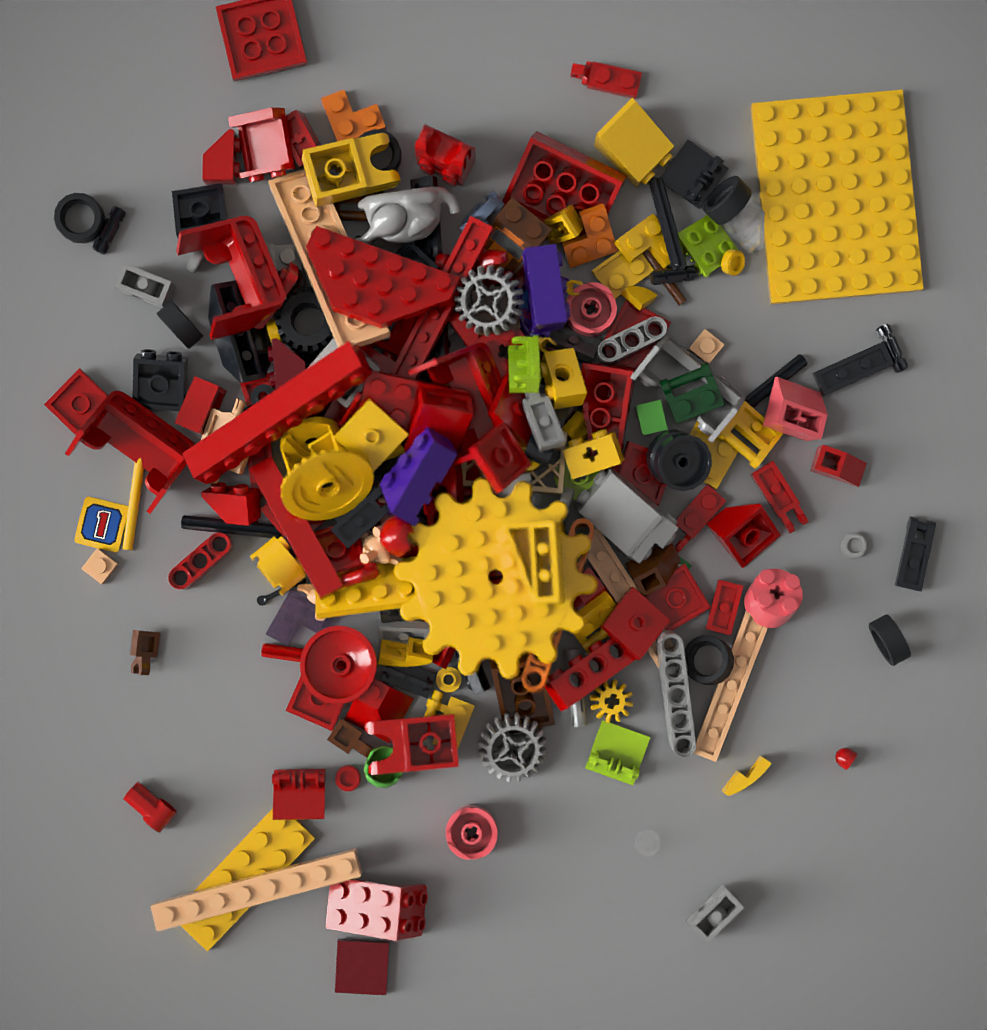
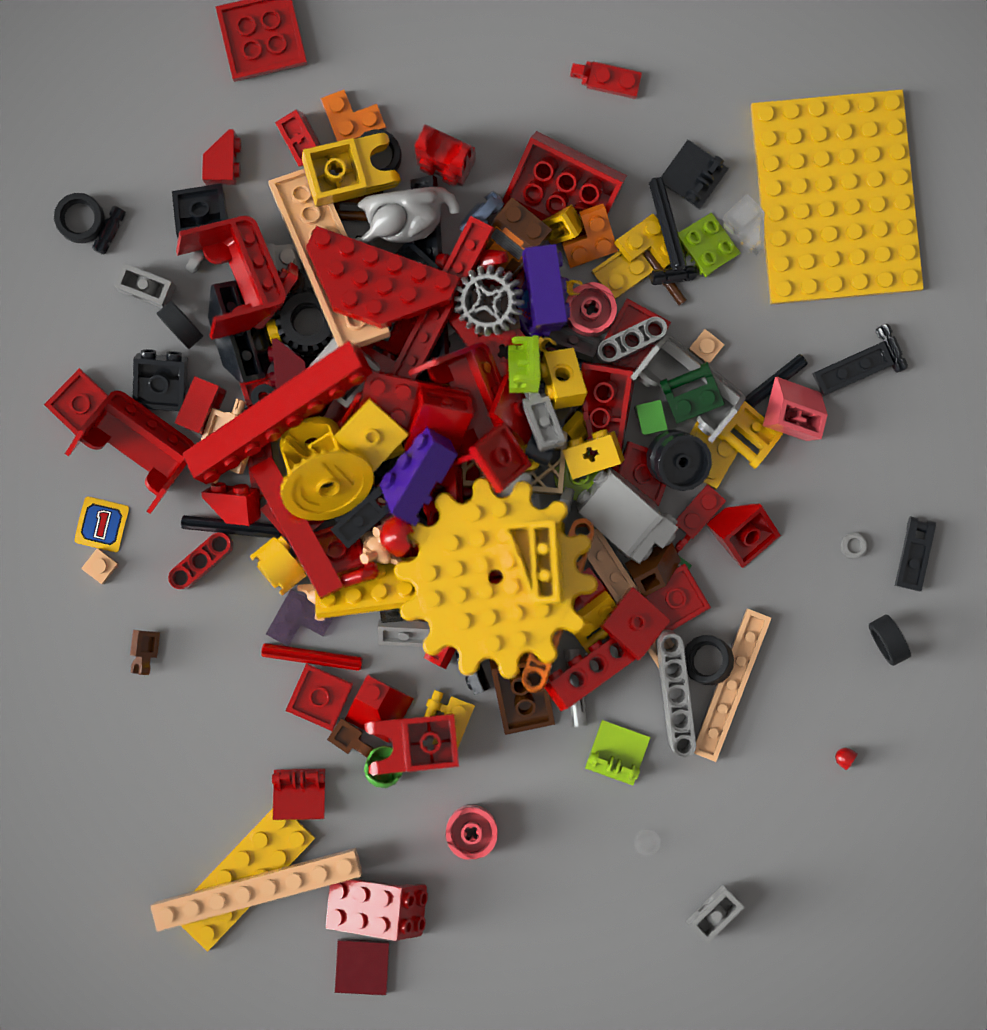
(133, 506): yellow bar -> none
(155, 810): red piece -> none
(262, 600): black hinge -> none
(264, 143): panel -> none
(321, 664): red dish -> none
(348, 778): red tile -> none
(402, 654): yellow slope -> none
(410, 679): black hinge -> none
(440, 679): yellow plate -> none
(521, 741): light grey gear -> none
(616, 708): yellow gear -> none
(634, 144): yellow slope -> none
(639, 296): yellow tile -> none
(724, 607): red plate -> none
(727, 200): black tyre -> none
(733, 262): yellow tile -> none
(739, 781): yellow slope -> none
(773, 597): coral brick -> none
(778, 494): red hinge -> none
(838, 465): red slope -> none

